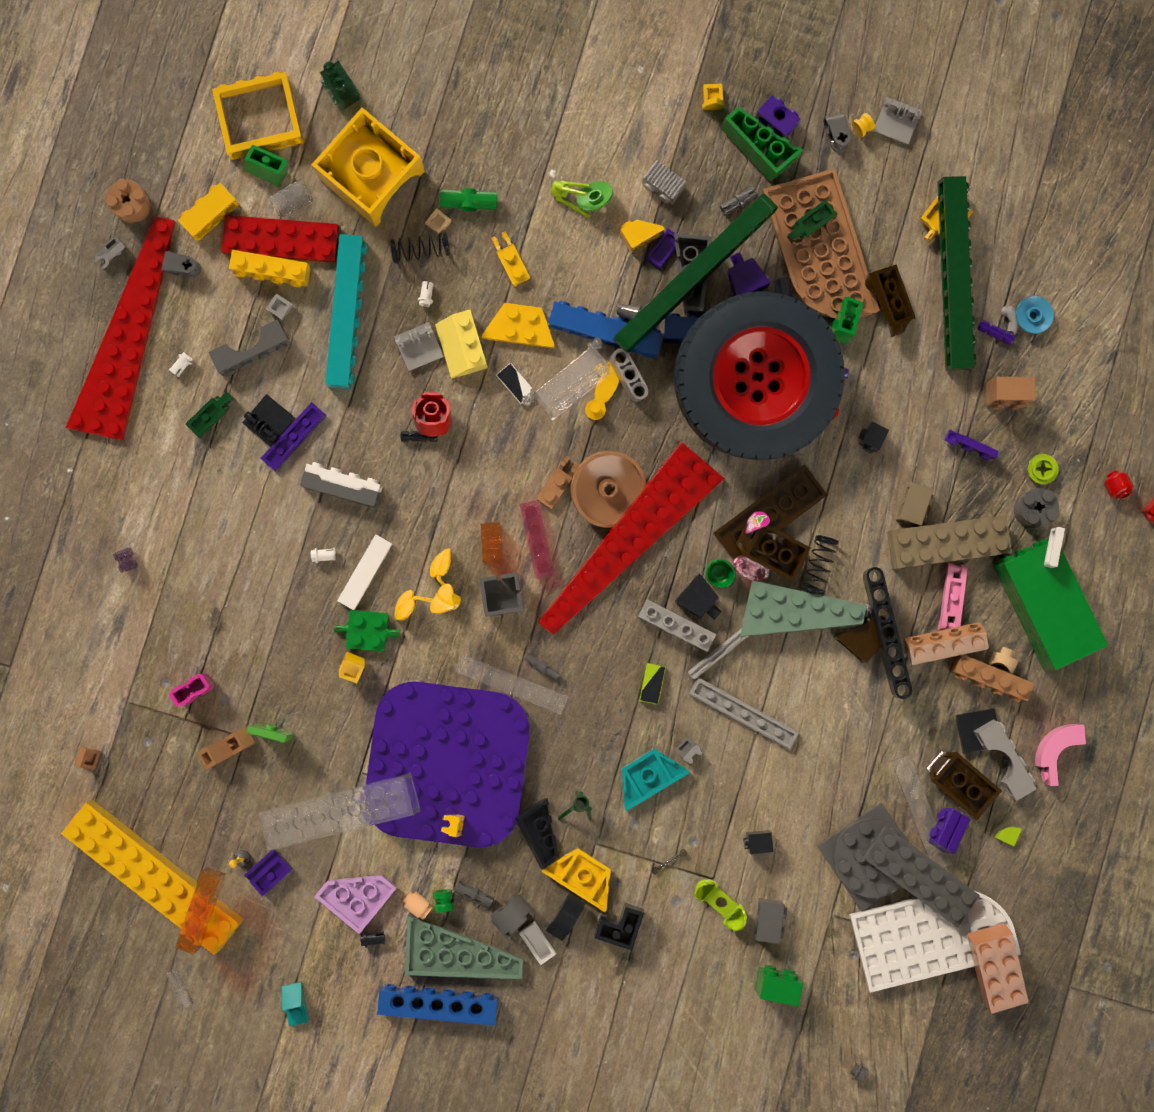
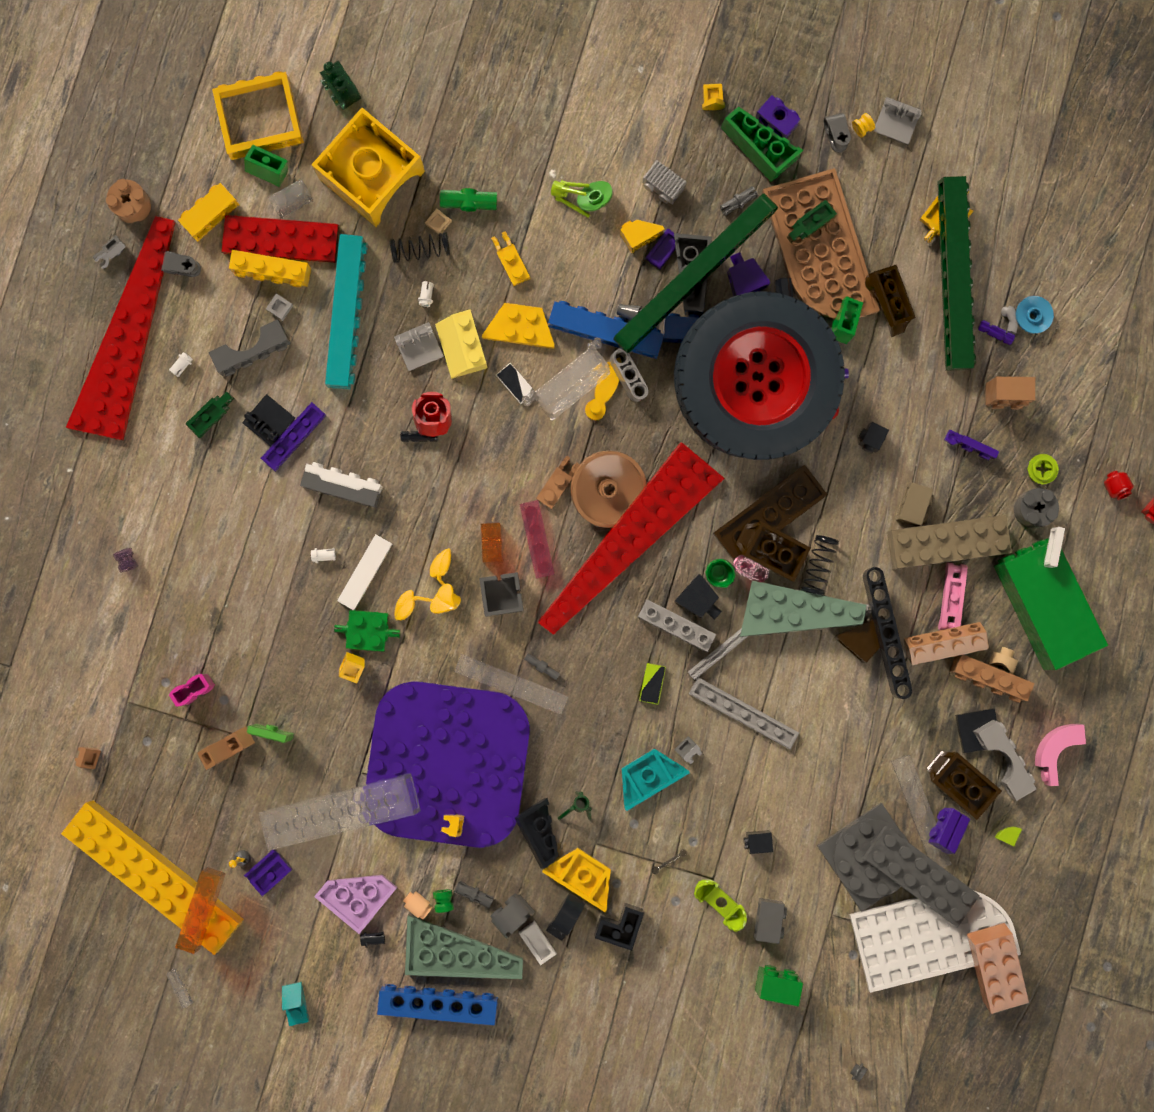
(756, 521): sticker -> none

